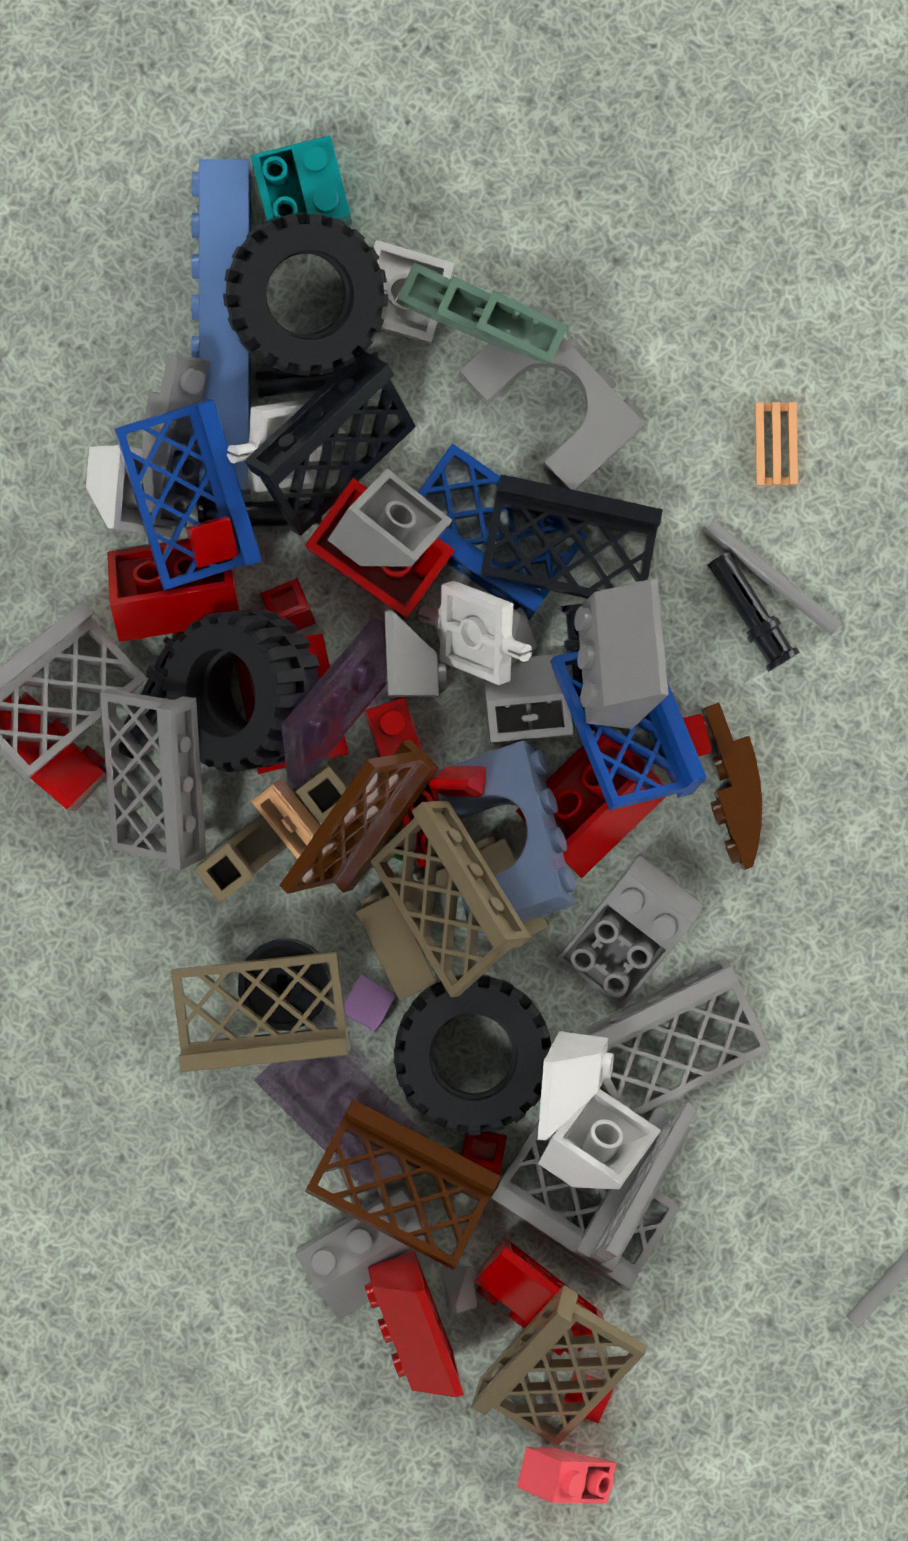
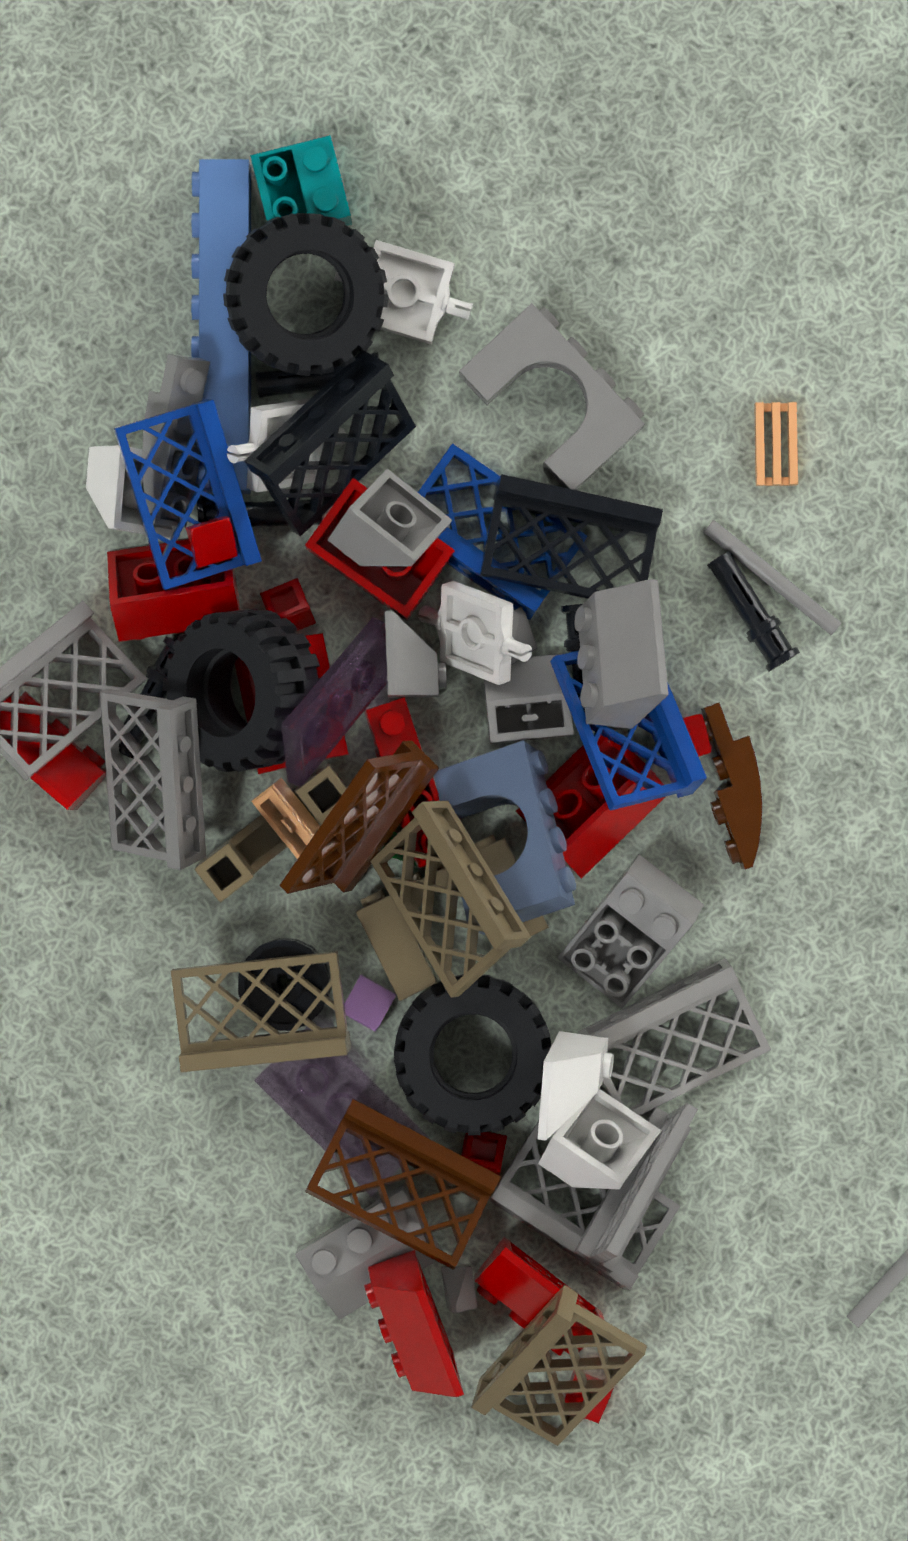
(460, 781): red slope -> none
(482, 314): sand green slope -> none
(566, 1476): coral slope -> none

